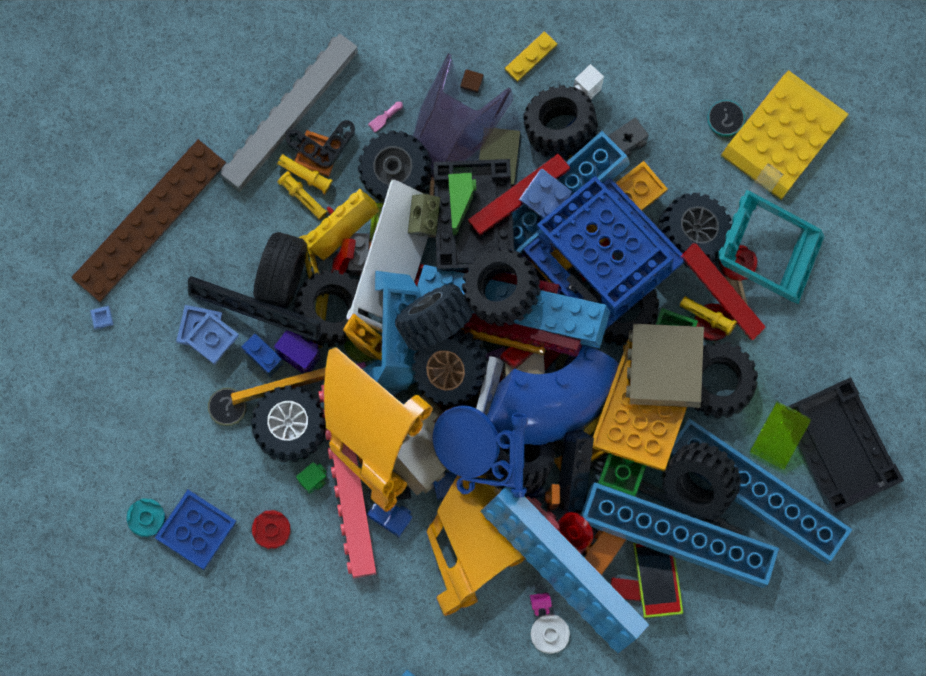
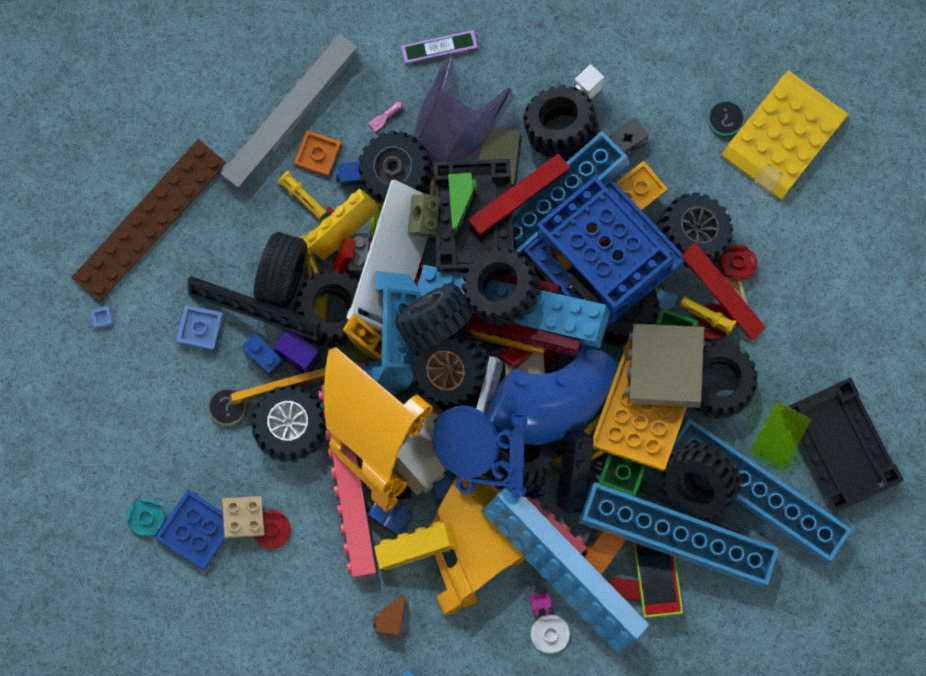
(211, 338): medium blue plate -> none
(242, 517): none -> tan plate
(312, 477): green brick -> none
(313, 177): yellow pin -> none
(325, 150): black beam -> none
(348, 174): none -> blue brick
(390, 618): none -> dark orange slope
(415, 546): none -> yellow brick
(439, 47): none -> tile
(471, 81): reddish brown tile -> none
(530, 56): yellow plate -> none
(544, 194): medium blue plate -> none
(552, 497): orange plate -> none
(576, 530): red tile -> none
(666, 300): none -> dark azure tile
(802, 257): teal window -> none

